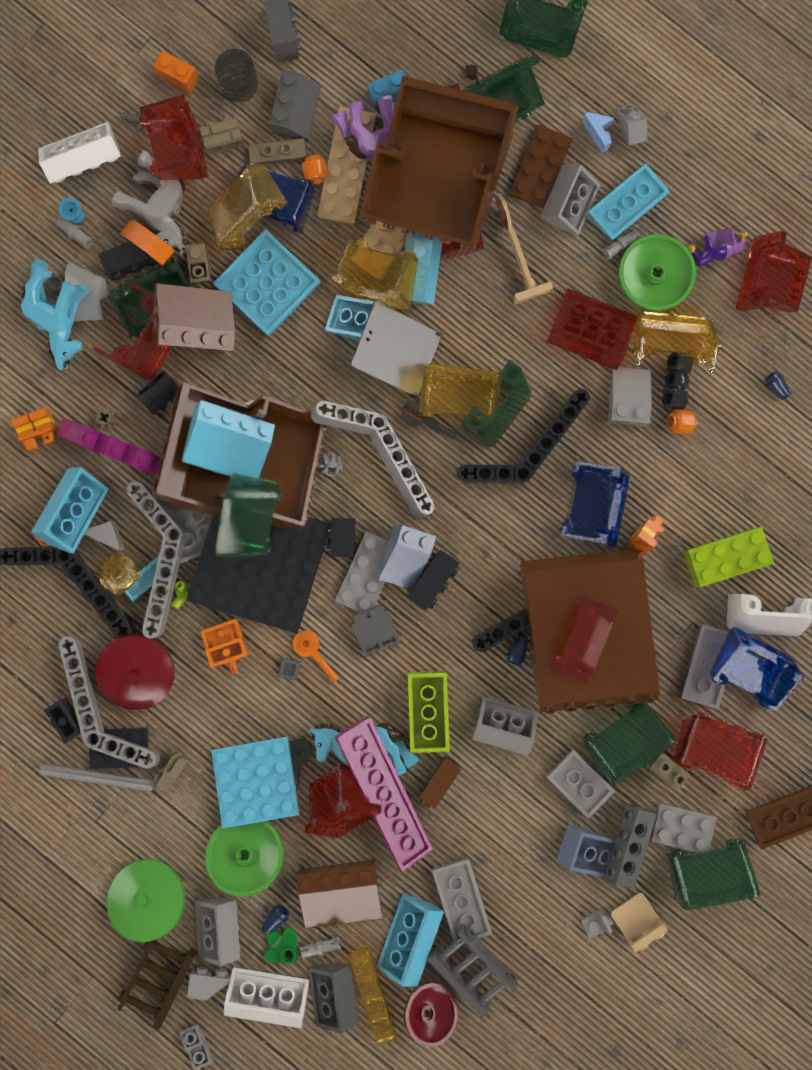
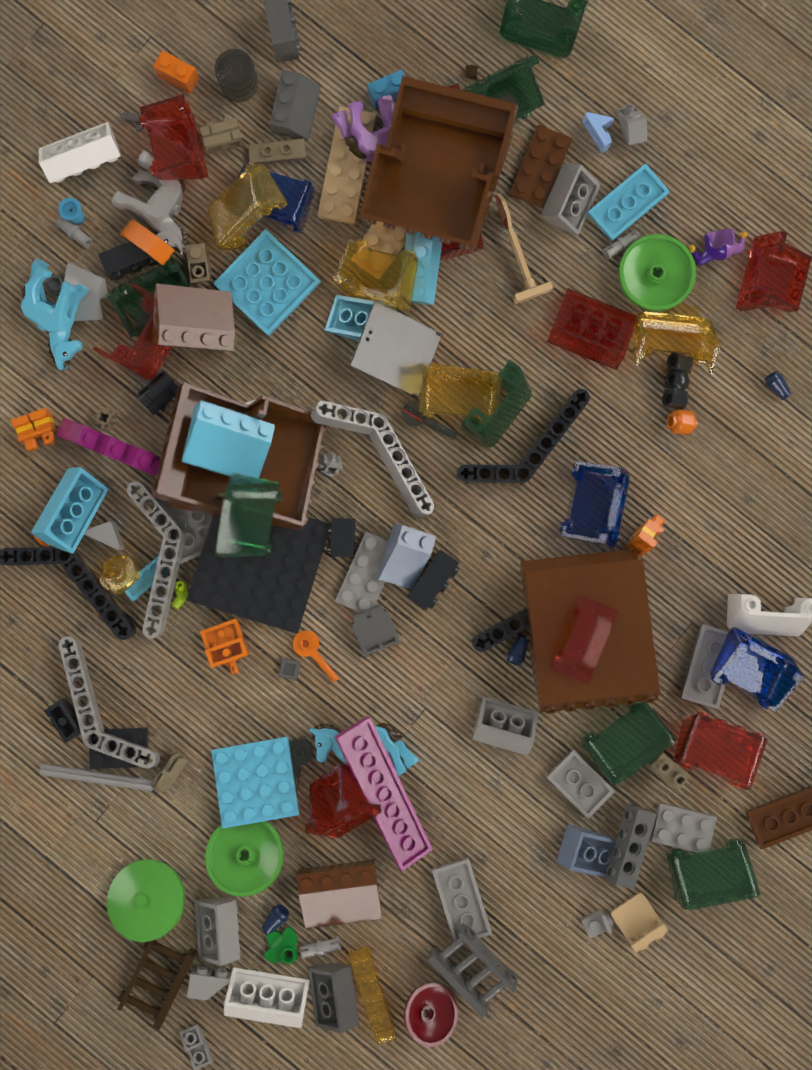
(135, 672): dark red dish -> none
(315, 169): orange head -> none
(409, 940): medium azure slope -> none
(428, 712): lime brick -> none
(439, 782): reddish brown brick -> none
(630, 397): light grey slope -> none
(728, 557): lime brick -> none

